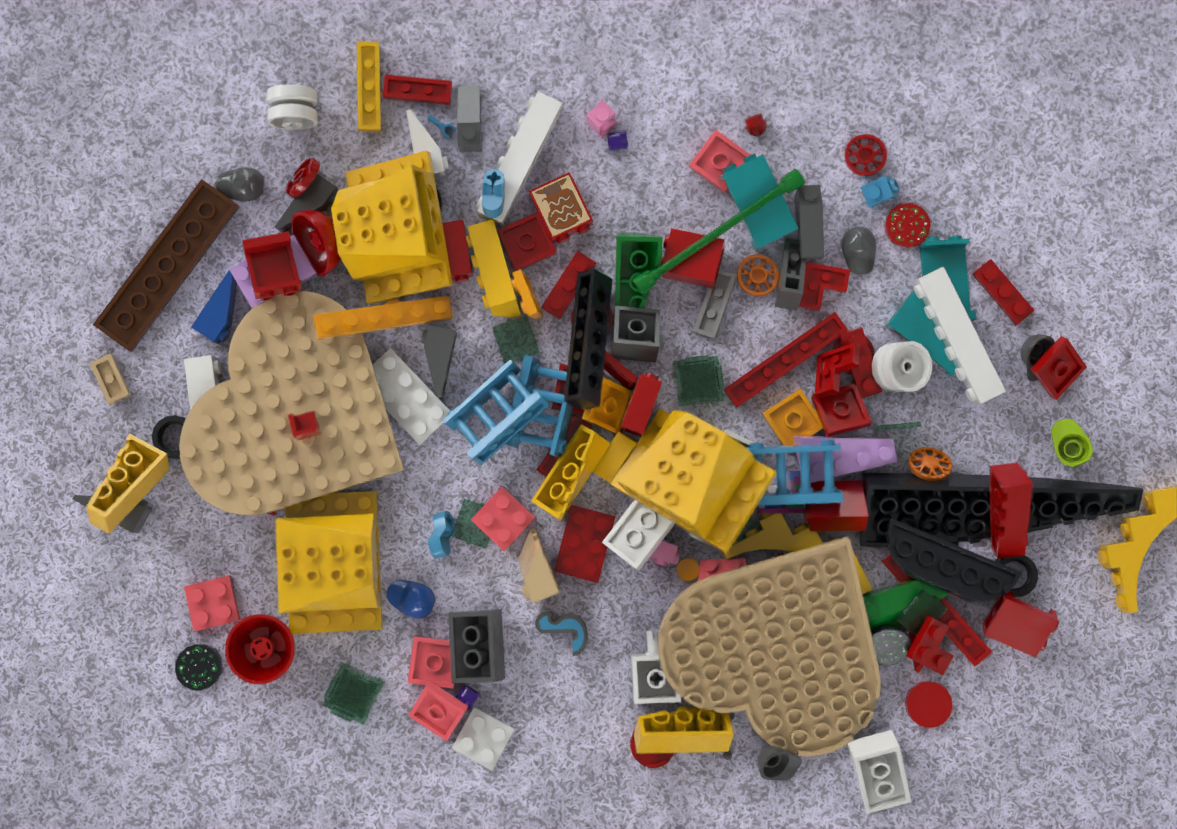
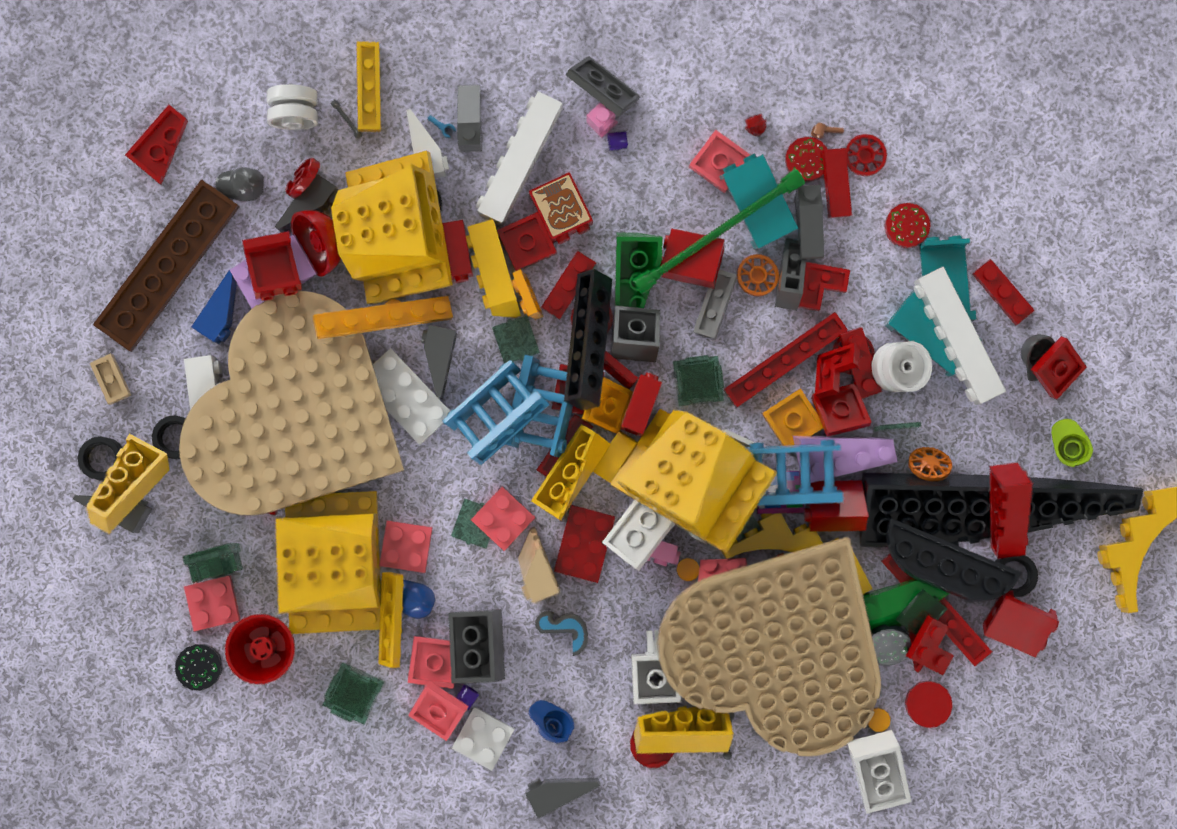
(84, 452): none -> black tyre
(158, 144): none -> red wing
(213, 562): none -> clear green panel
(304, 425): red panel -> none
(336, 105): none -> dark grey hinge
(390, 619): none -> yellow plate
(406, 546): none -> coral plate
(417, 89): red plate -> none
(439, 539): dark azure piece -> none
(493, 203): dark azure piece -> none
(544, 714): none -> blue piece
(554, 793): none -> dark grey slope
(603, 86): none -> dark grey tile
(777, 764): dark grey piece -> none
(806, 157): none -> red tile
(820, 128): none -> nougat hand
(836, 183): none -> red tile
(859, 250): dark grey piece -> none
(880, 190): dark azure bracket -> none
(880, 720): none -> light orange tile

